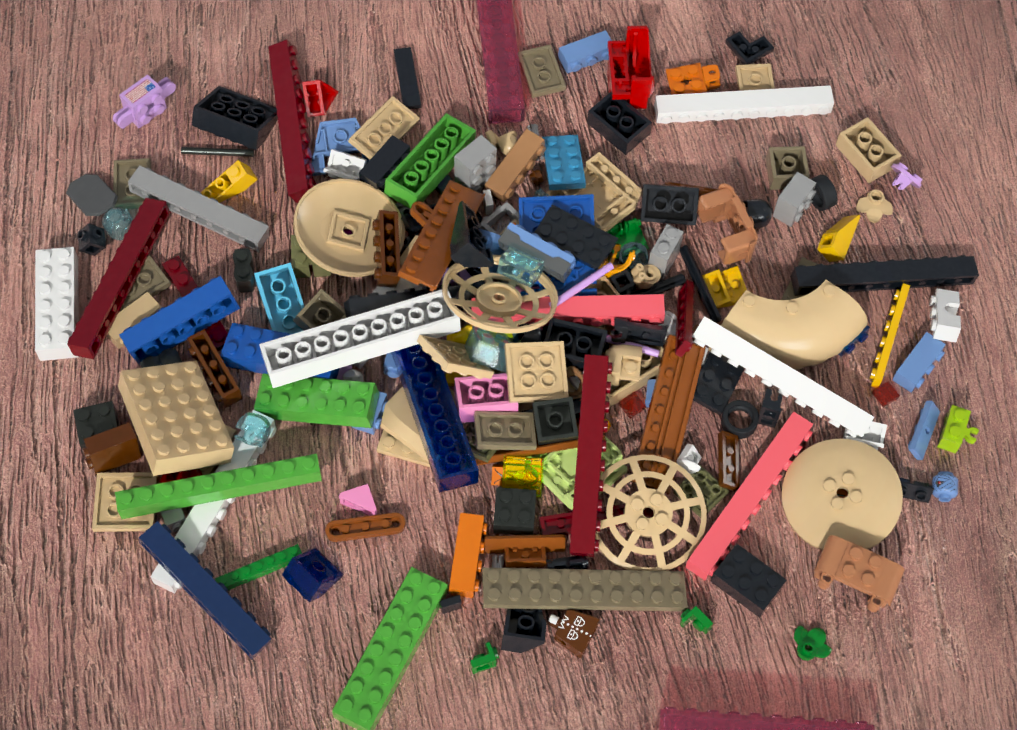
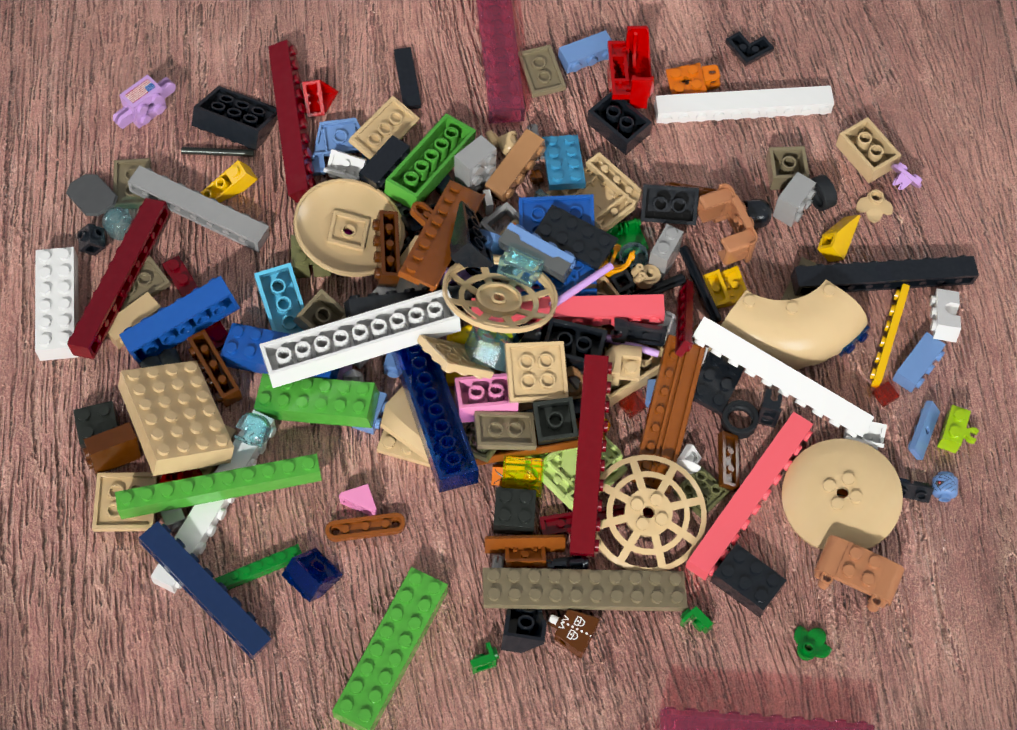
(244, 270): pearl dark grey brick -> none
(450, 604): black tile -> none
(466, 555): orange brick -> none
(754, 77): tan plate -> none

